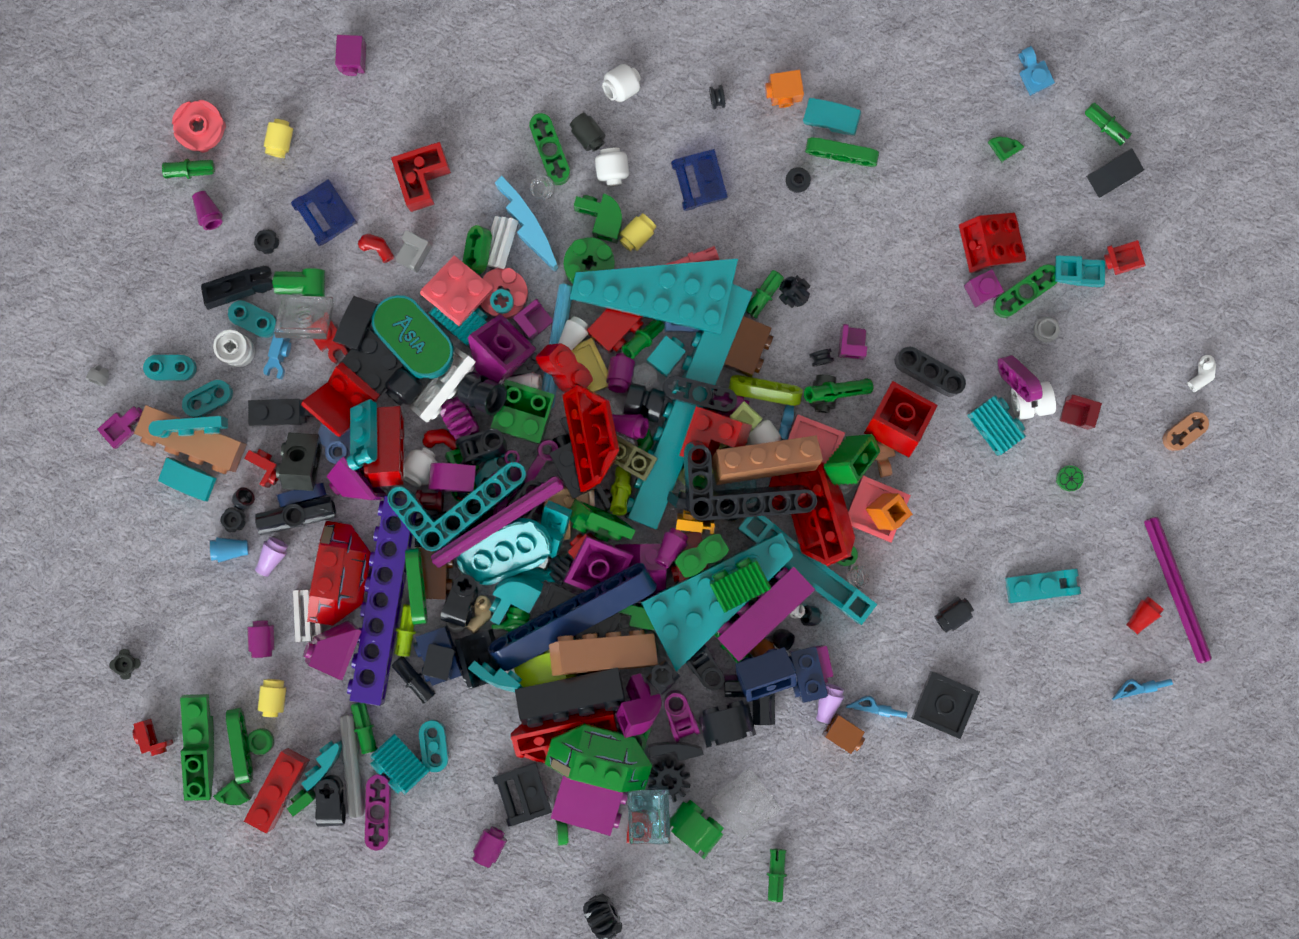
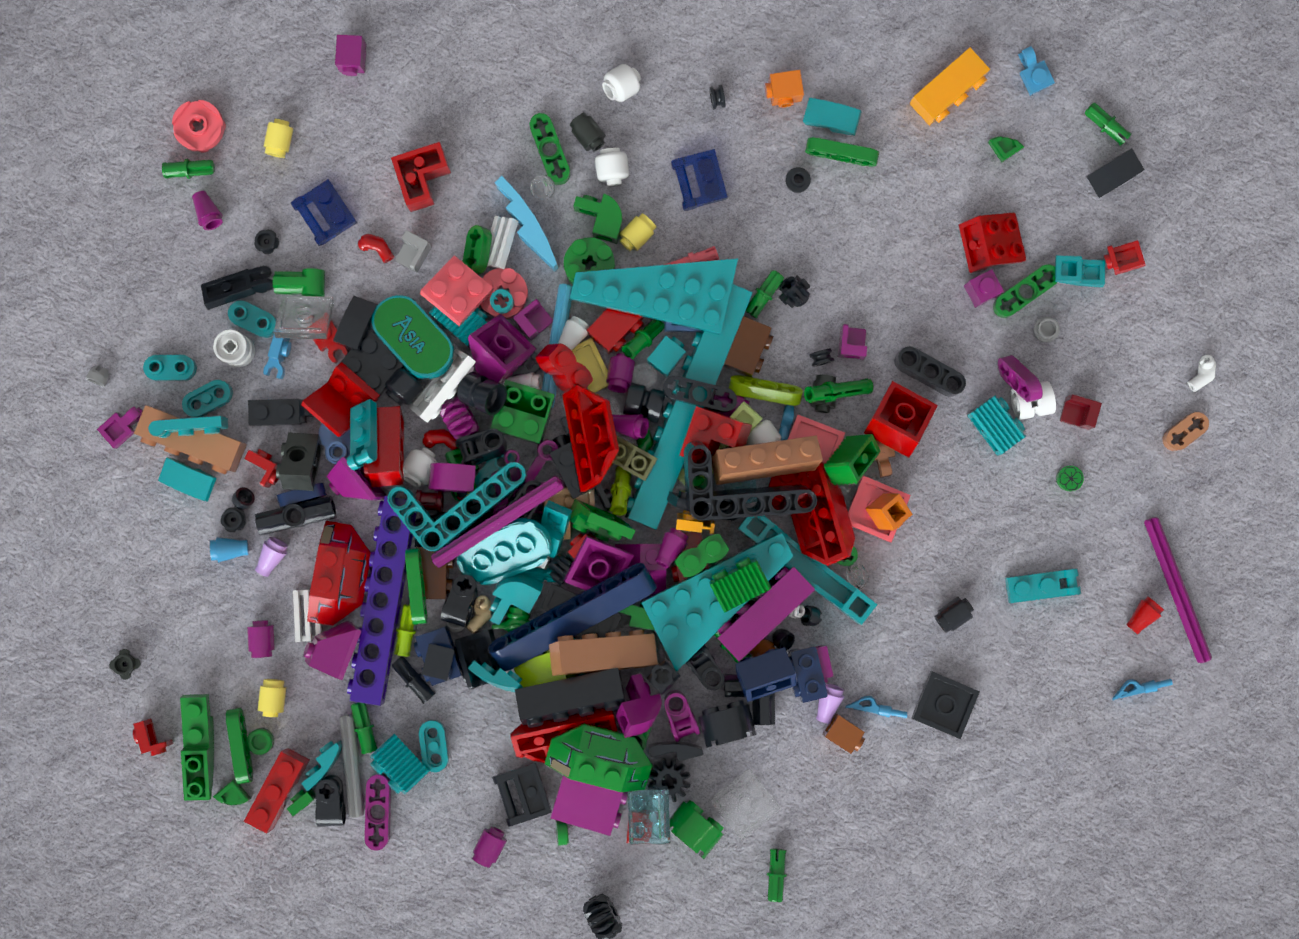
(950, 87): none -> light orange brick

